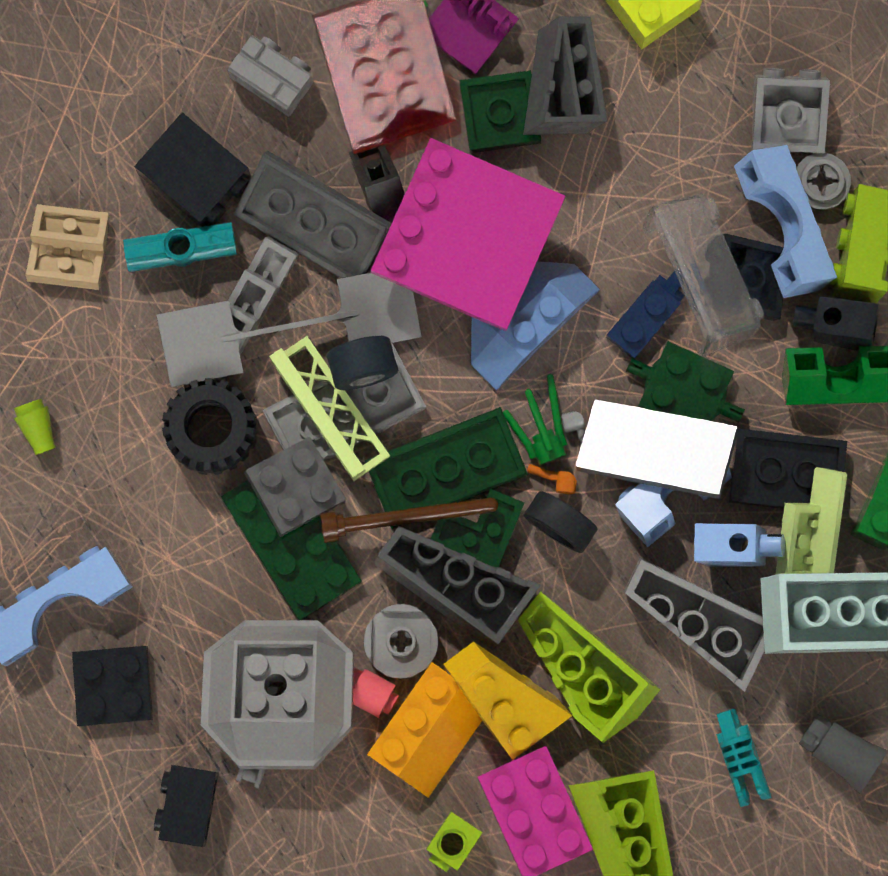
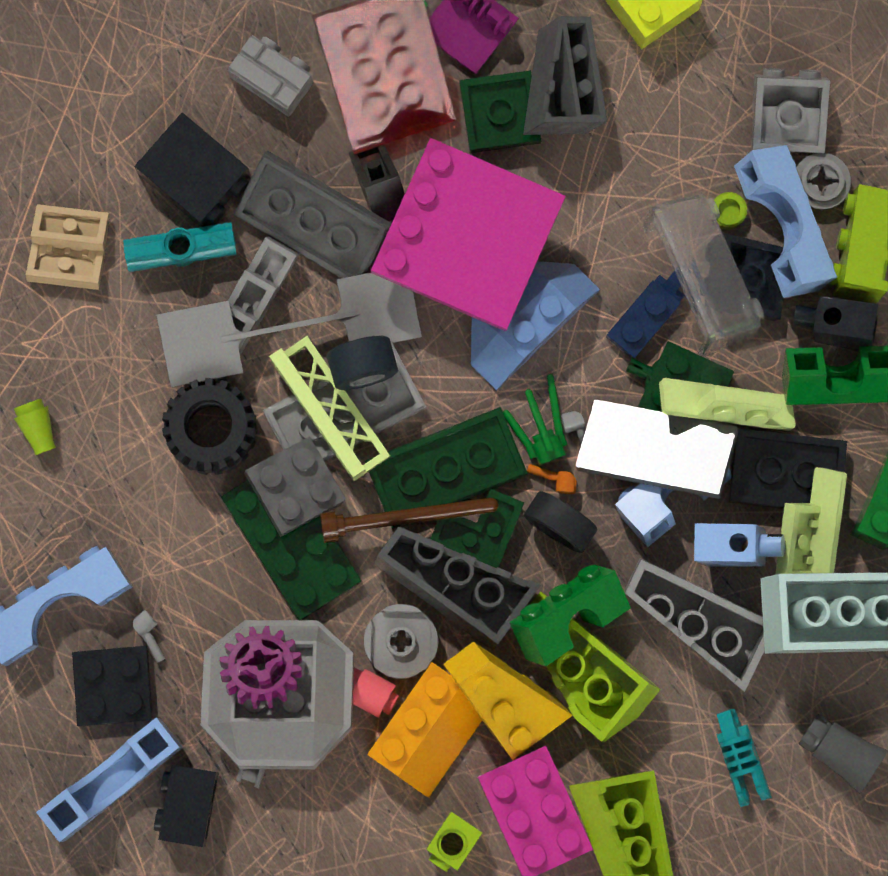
(110, 780): none -> light blue arch
(143, 624): none -> light grey hand
(244, 671): none -> magenta gear
(544, 626): none -> green arch
(725, 404): none -> yellowish green bracket
(731, 210): none -> lime tile

